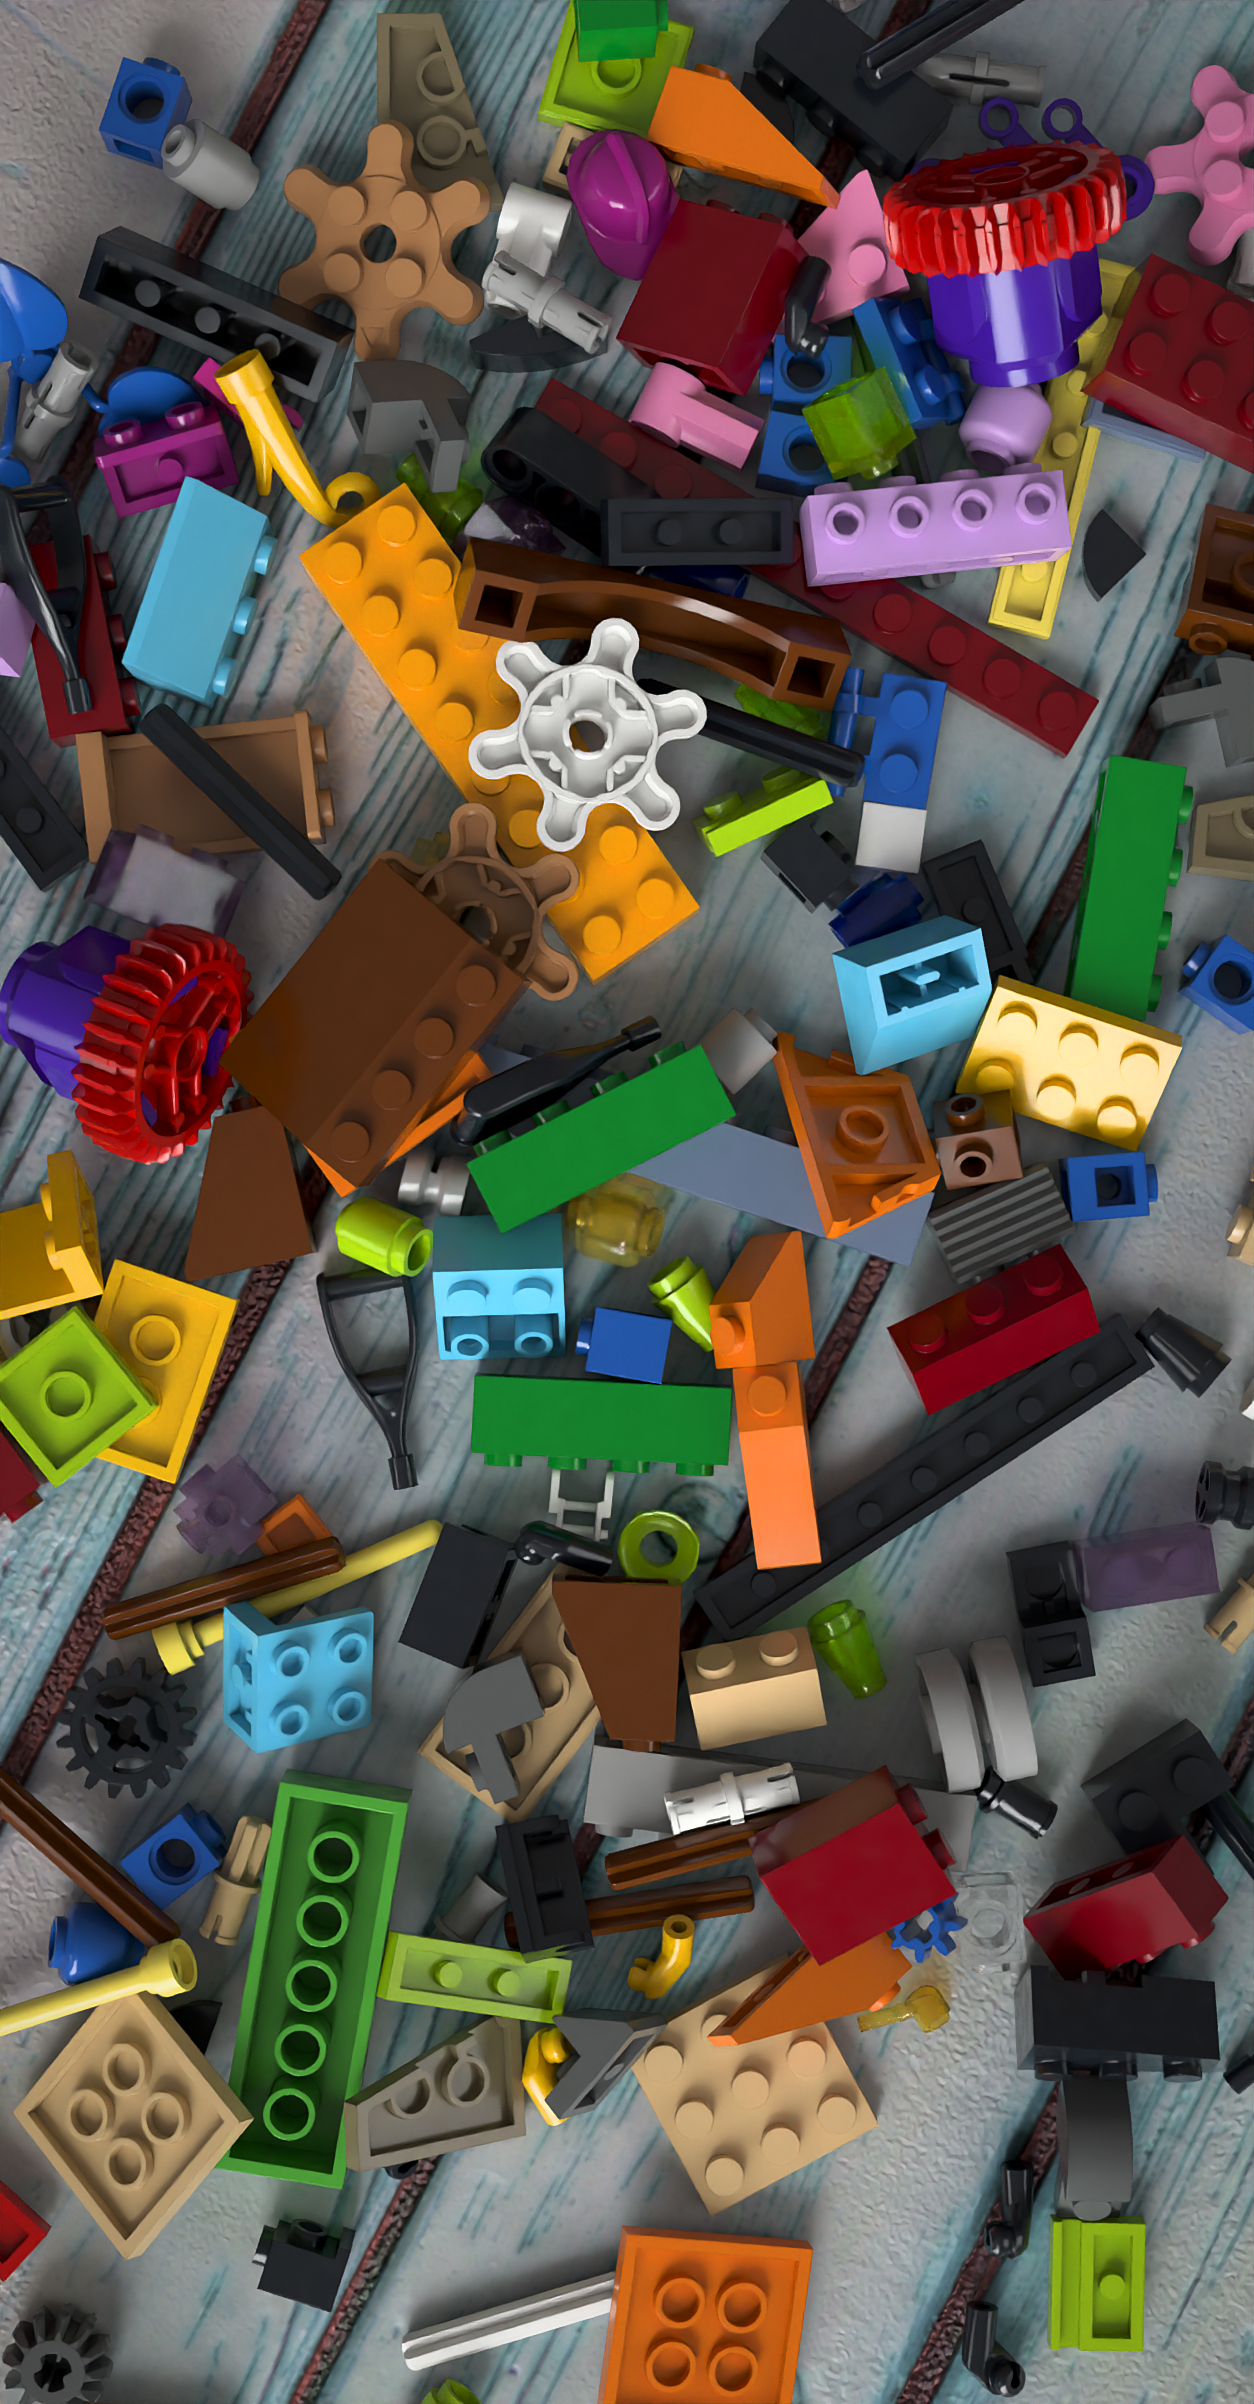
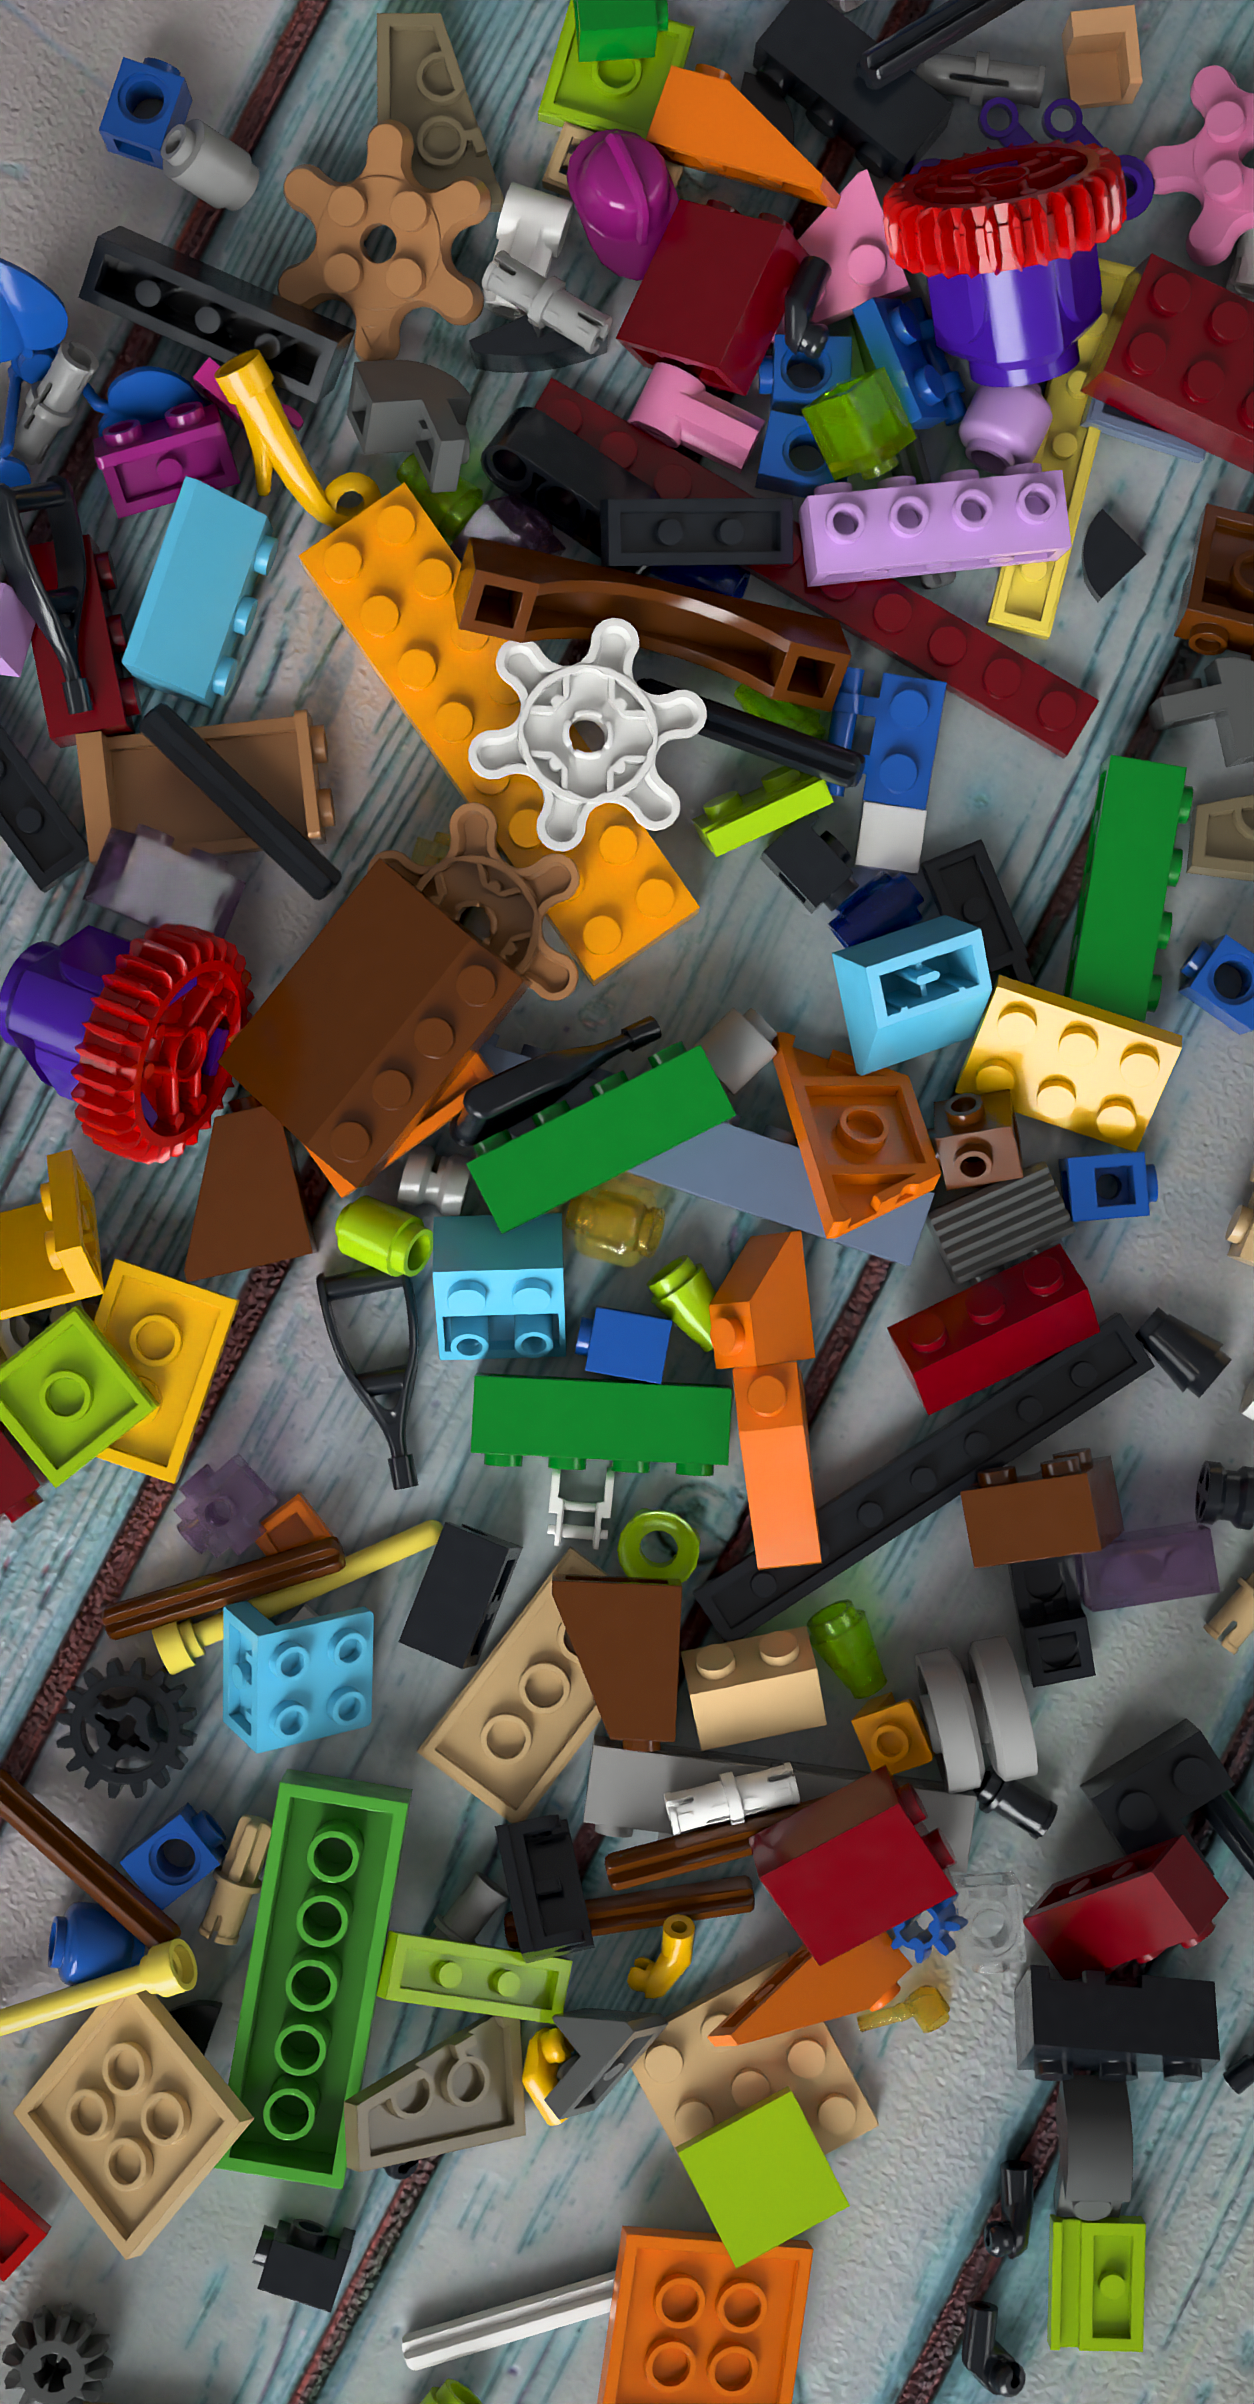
(484, 1704): dark grey brick -> none
(544, 1540): black arm -> none
(762, 2176): none -> lime tile
(892, 1734): none -> light orange bracket
(1045, 1514): none -> reddish brown brick
(1102, 56): none -> light nougat panel

